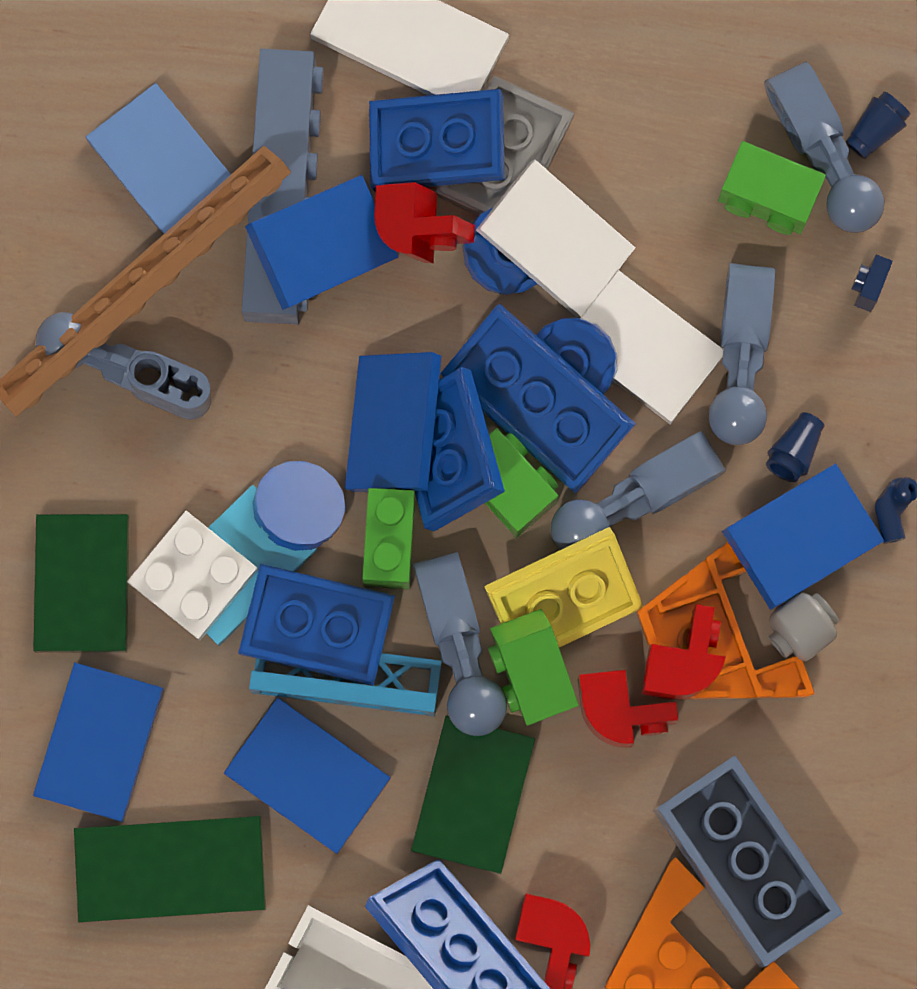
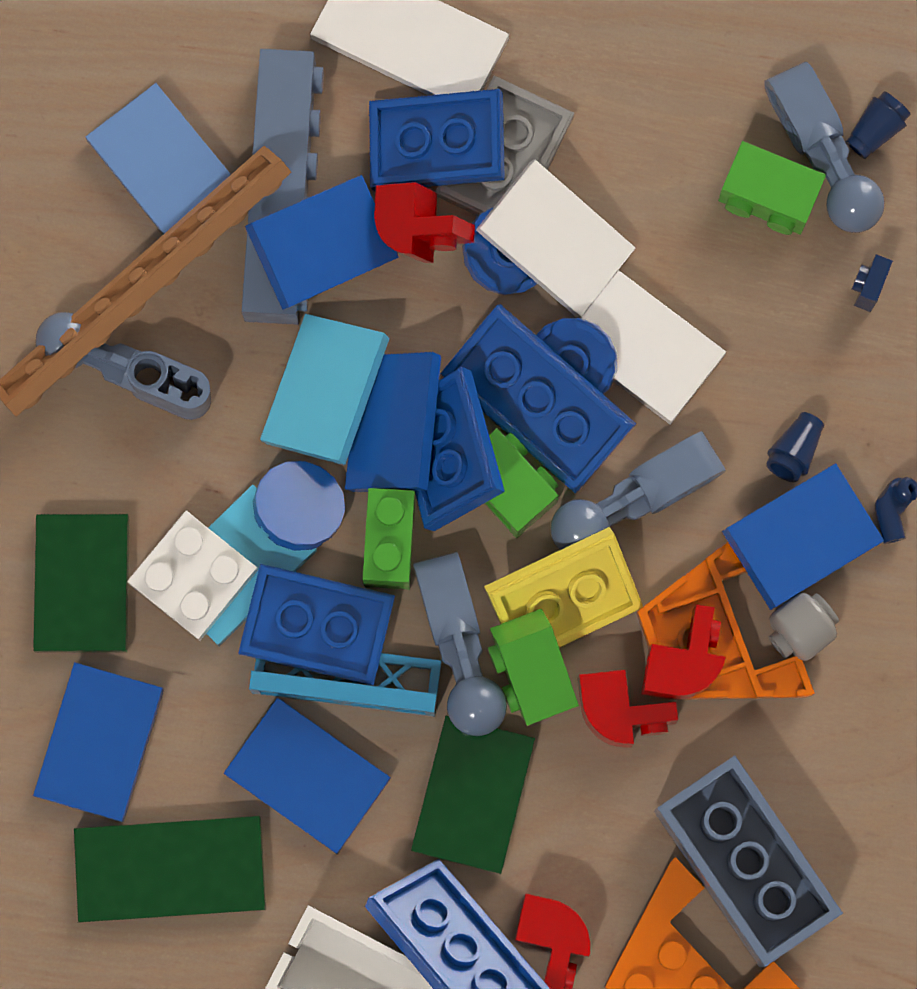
(325, 389): none -> medium azure tile
(738, 412): sand blue beam -> none

